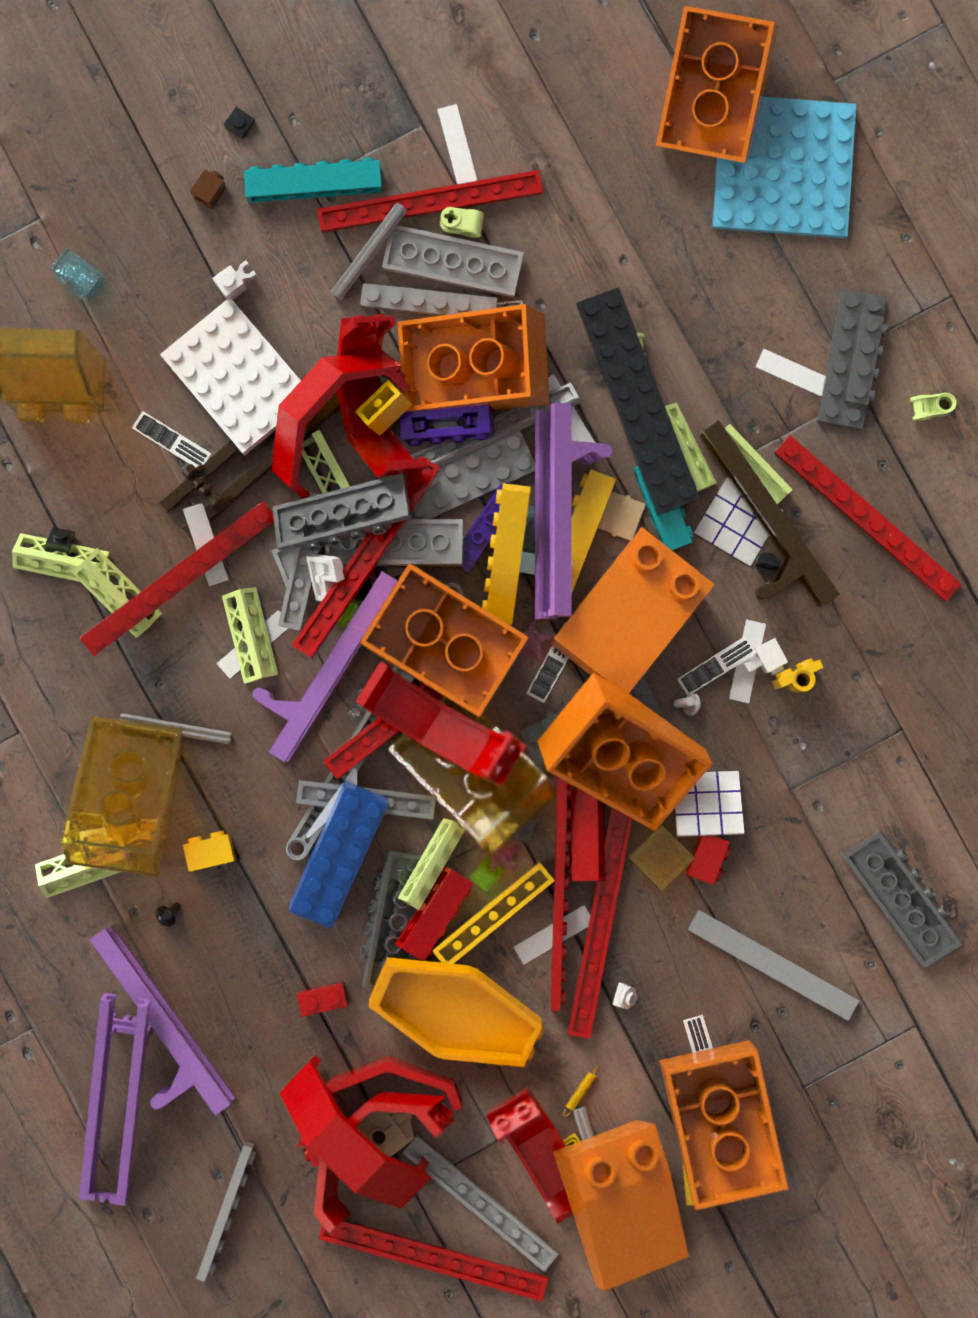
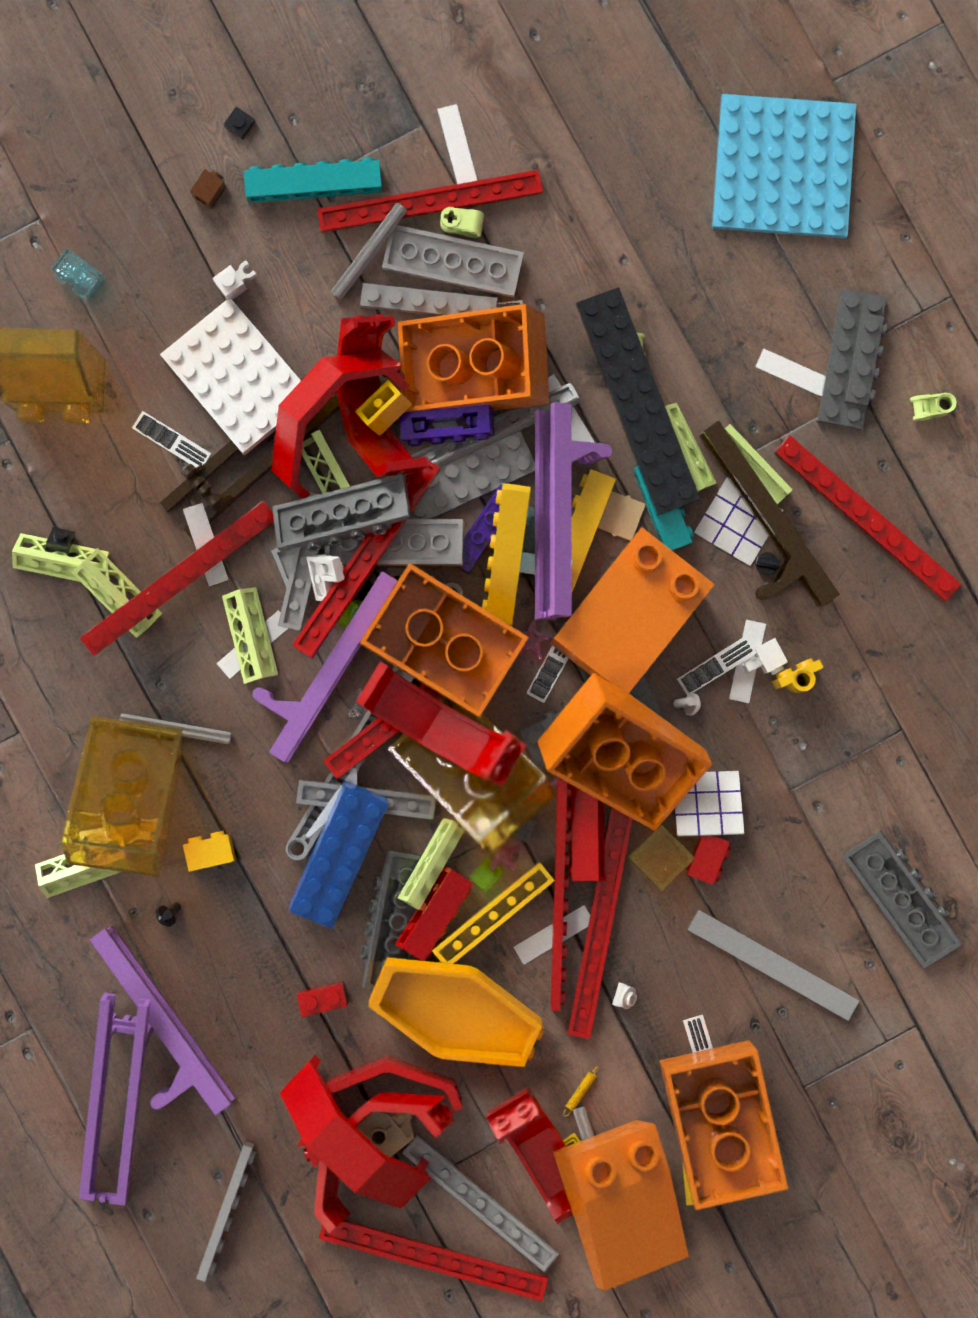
(717, 83): orange slope -> none

